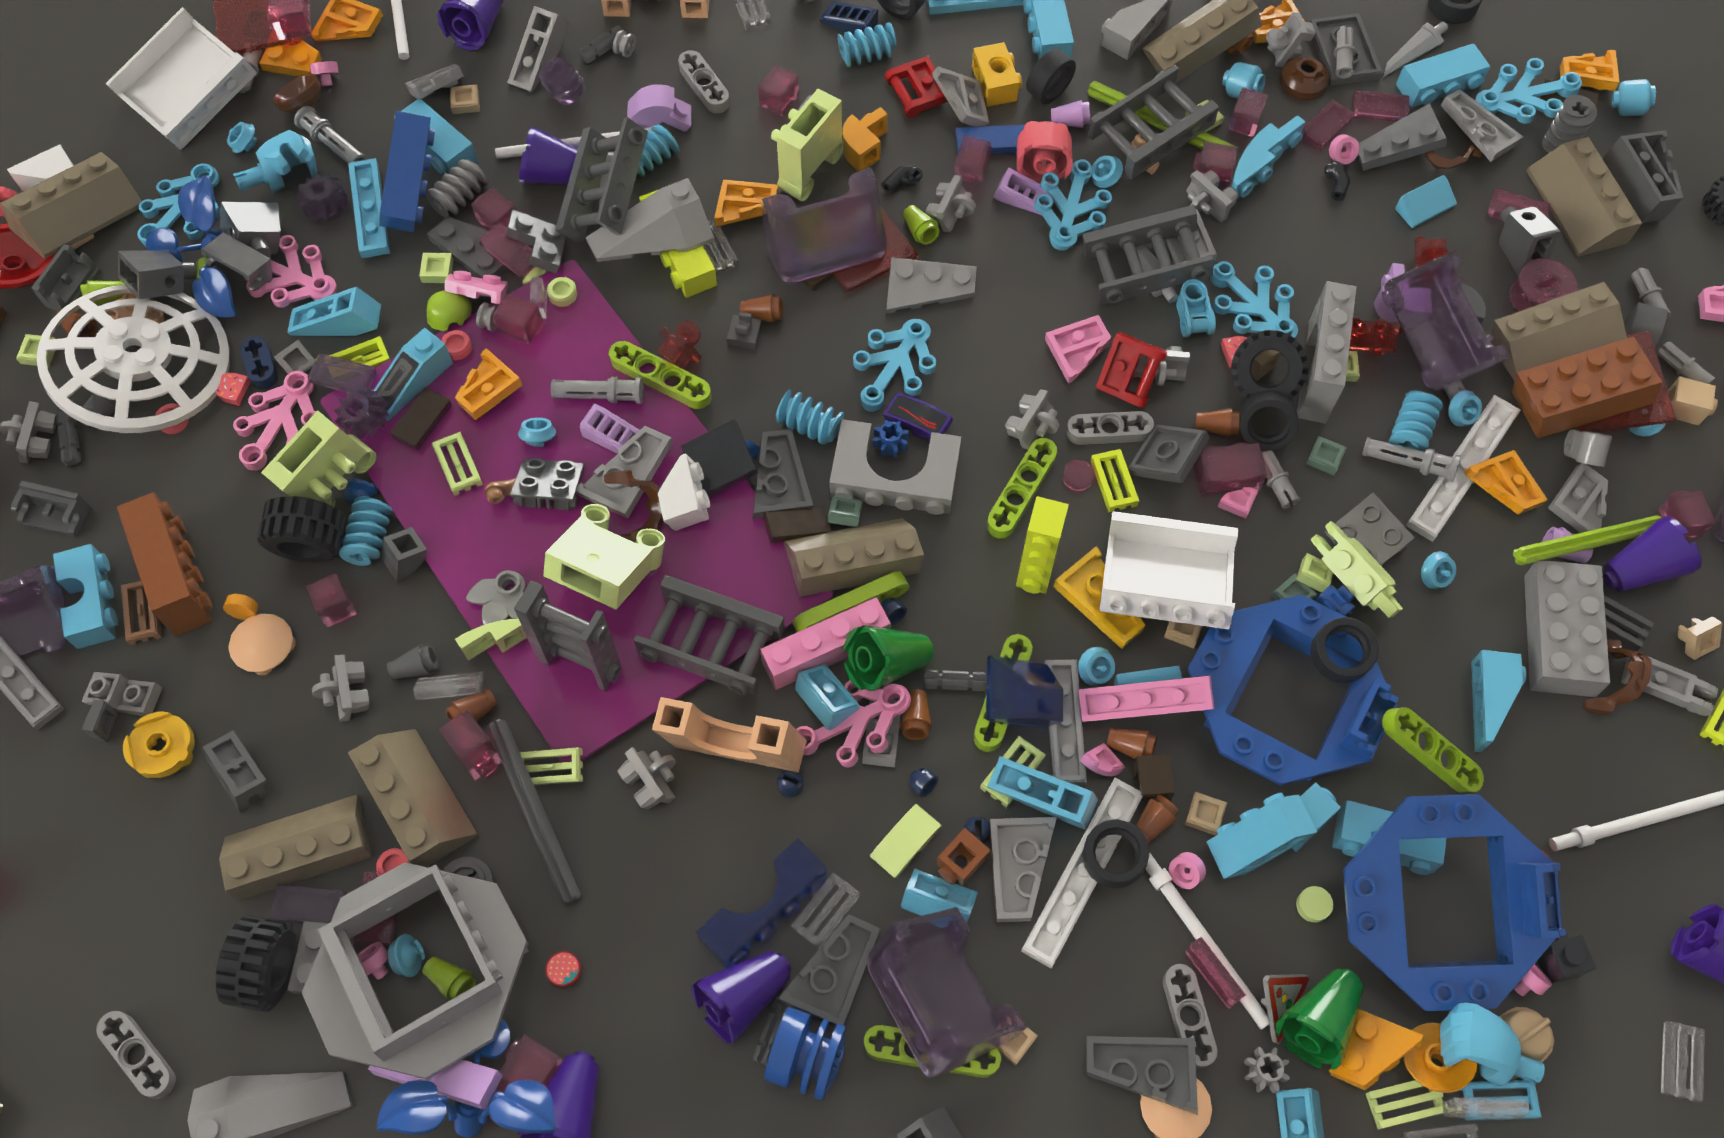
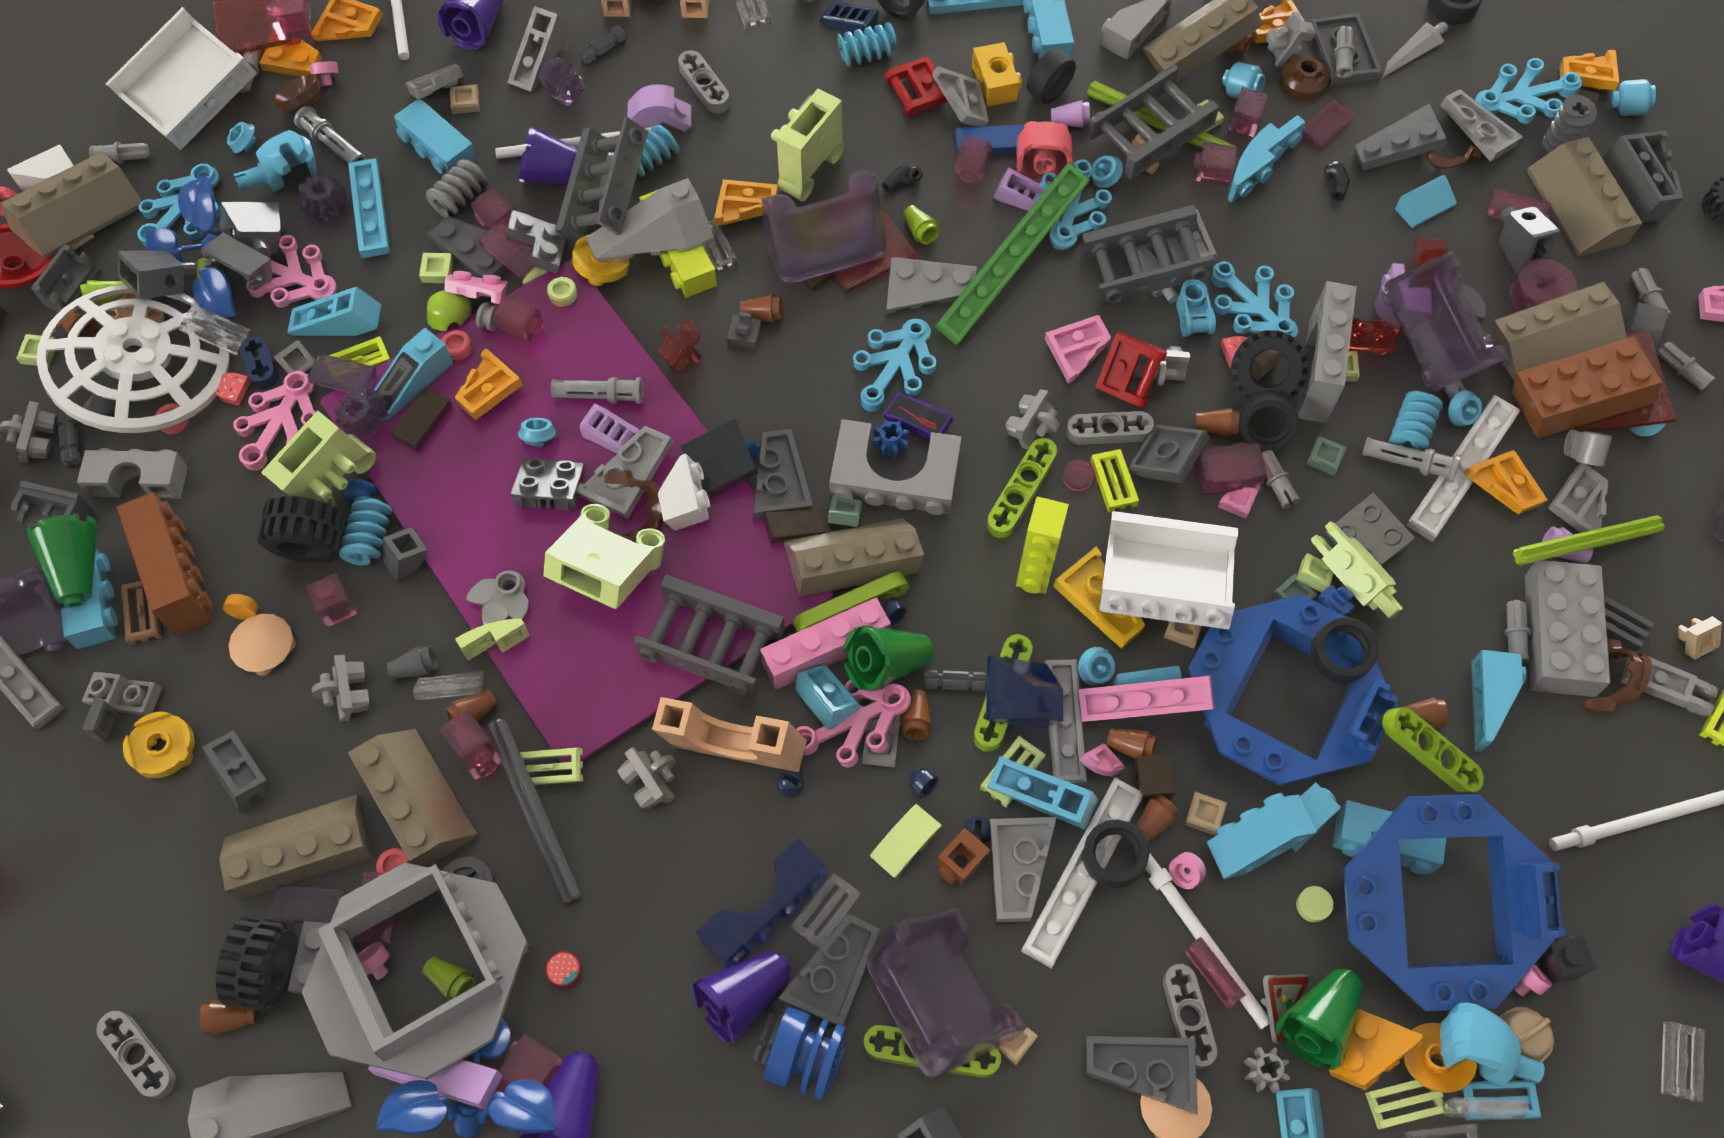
(66, 556): none -> green cone
(106, 472): none -> light grey arch
(119, 152): none -> light grey axle
(212, 332): none -> clear tile
(221, 1018): none -> dark orange cone
(405, 172): blue brick -> none
(405, 955): medium azure hat -> none
(465, 482): yellowish green tile -> none
(498, 490): medium nougat arm -> none
(538, 295): clear tile -> none
(565, 635): dark grey fence -> none
(596, 272): none -> yellow plate
(624, 43): light grey bush -> none
(662, 371): lime beam -> none
(778, 90): clear pink brick -> none
(808, 419): medium azure piece -> none
(861, 139): light orange brick -> none
(933, 894): medium azure slope -> none
(953, 204): light grey hips -> none
(1012, 254): none -> bright green tile
(1208, 198): light grey hips -> none
(1344, 149): bright pink tile -> none
(1380, 106): clear pink tile -> none
(1431, 711): none -> dark orange cone
(1438, 570): medium azure hat -> none
(1442, 75): medium azure brick -> none
(1517, 629): none -> light grey axle
(1653, 557): dark purple cone -> none
(1690, 511): clear pink brick -> none
(1692, 400): tan brick -> none

